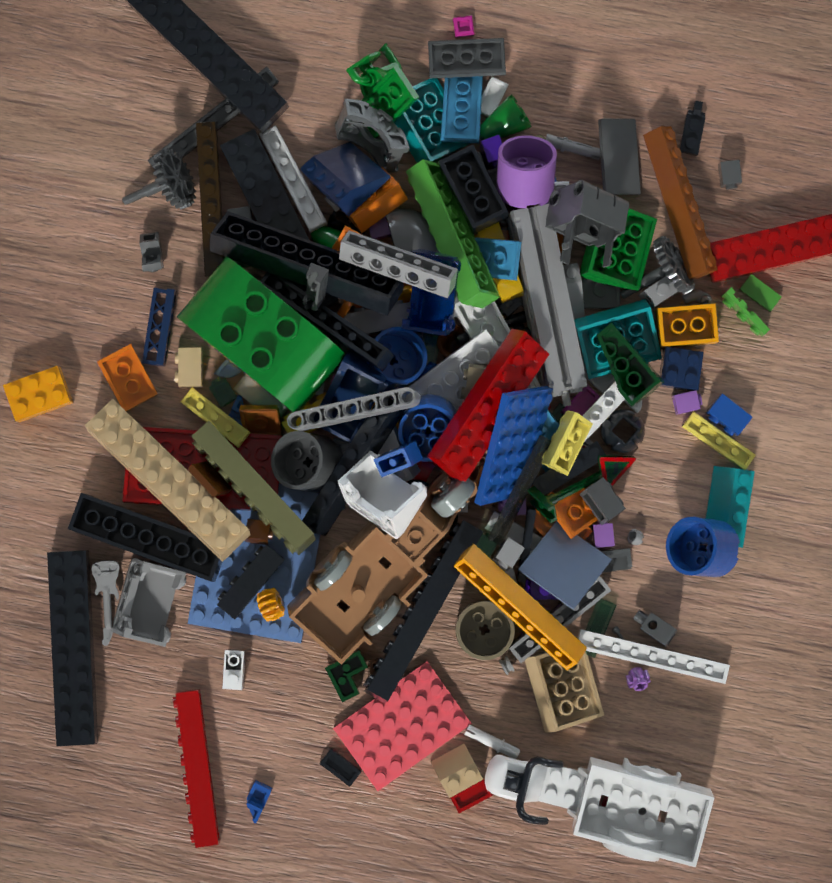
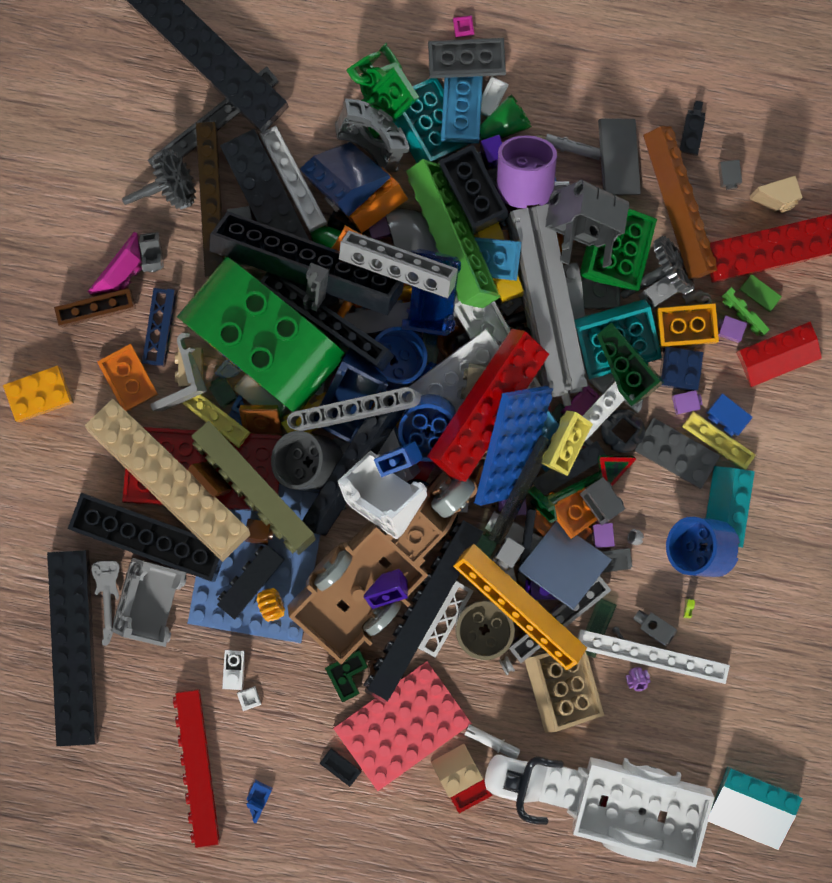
(95, 308): none -> reddish brown brick
(120, 269): none -> dark pink wedge
(193, 376): none -> light grey hinge
(249, 698): none -> white tile
(387, 589): none -> dark purple slope
(437, 619): none -> white fence
(677, 453): none -> dark grey plate
(689, 605): none -> lime tile
(731, 329): none -> medium lavender brick
(754, 808): none -> slope
(778, 195): none -> tan slope
(780, 354): none -> red slope

